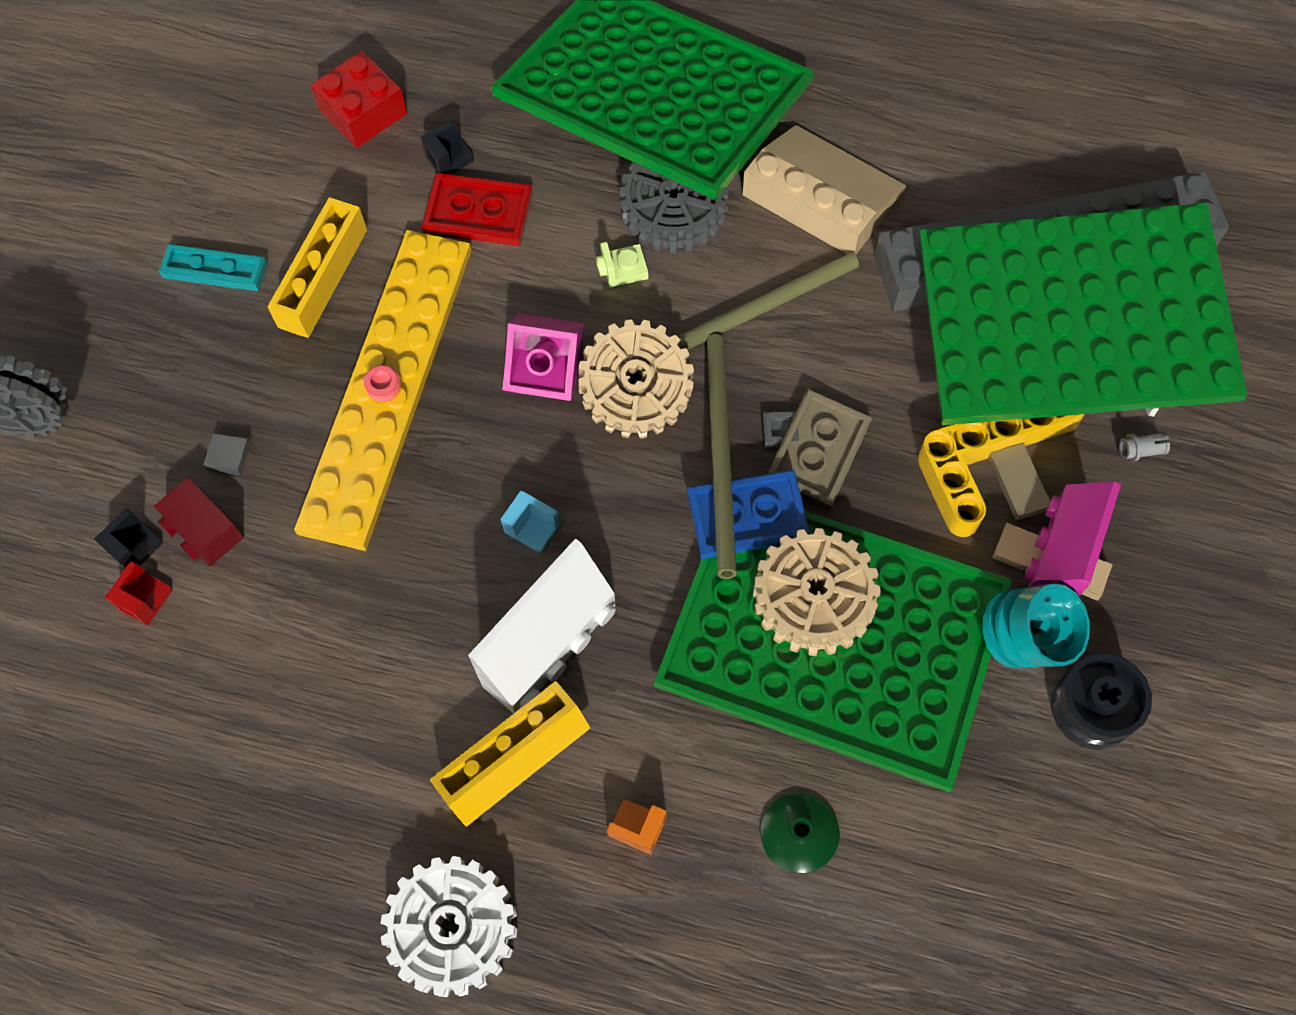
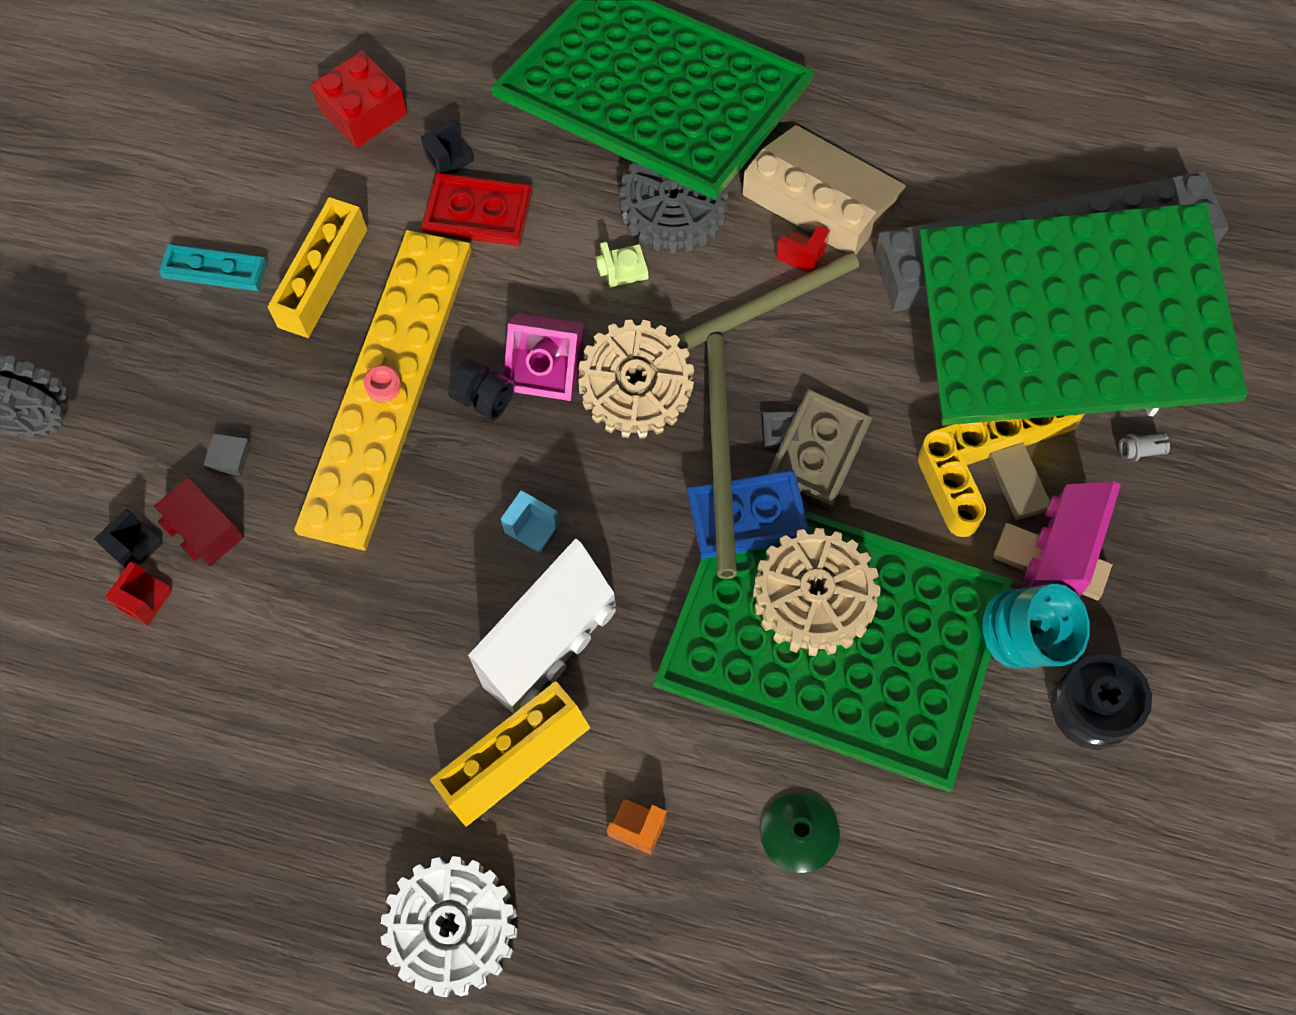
(478, 387): none -> black wheel
(803, 251): none -> red panel

